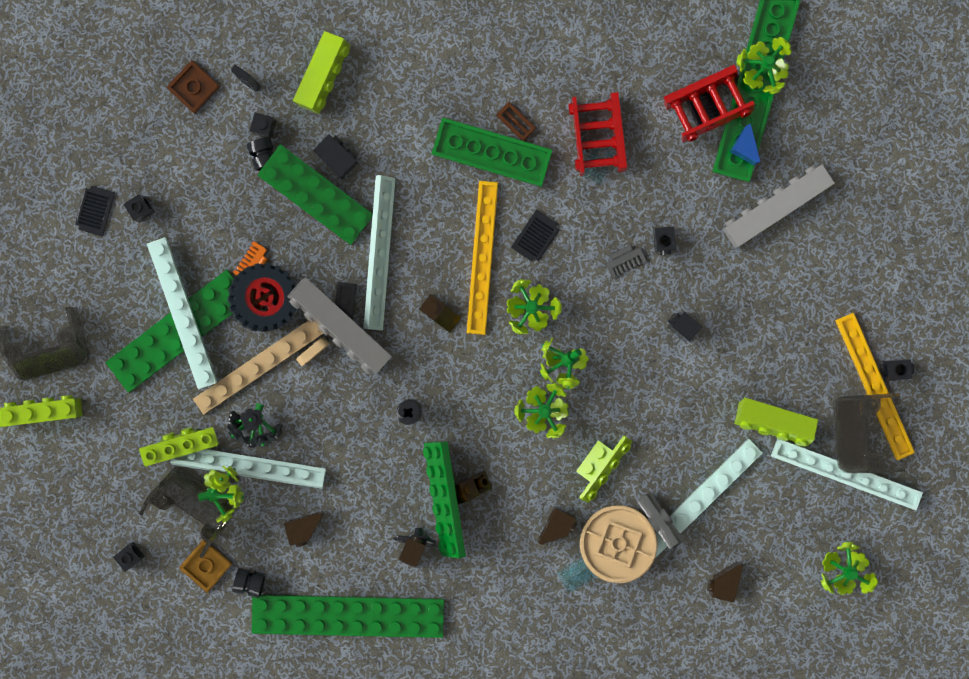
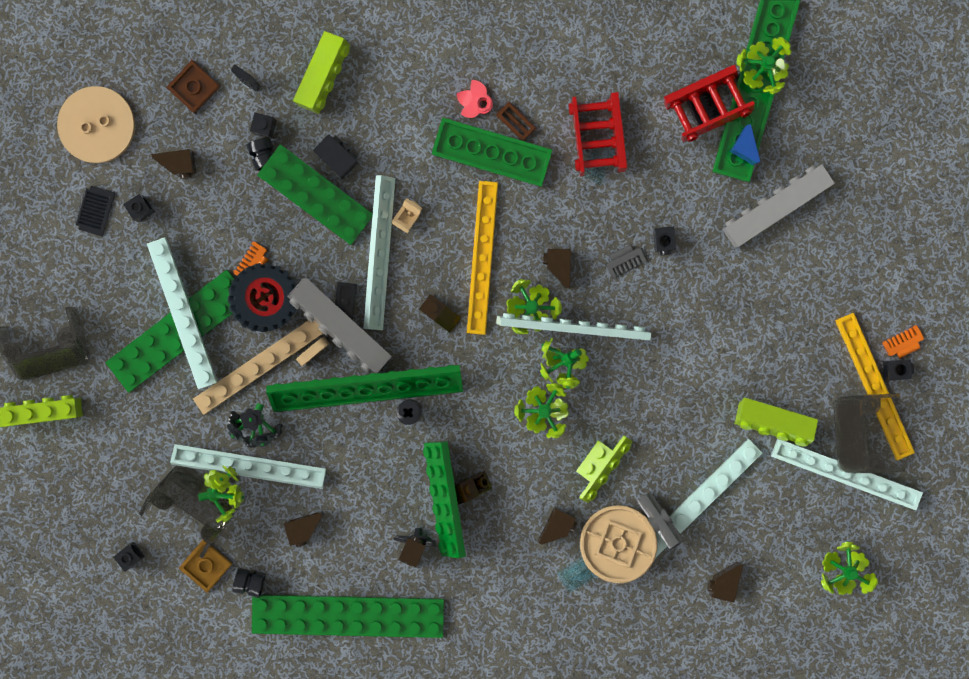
(96, 124): none -> tan plate
(178, 162): none -> dark brown slope
(178, 445): lime bracket -> none
(365, 388): none -> green plate
(407, 215): none -> tan bracket
(471, 100): none -> coral plate
(535, 236): black window -> none
(559, 264): none -> dark brown slope
(565, 325): none -> light aqua plate
(683, 326): black brick -> none
(906, 347): none -> orange piece

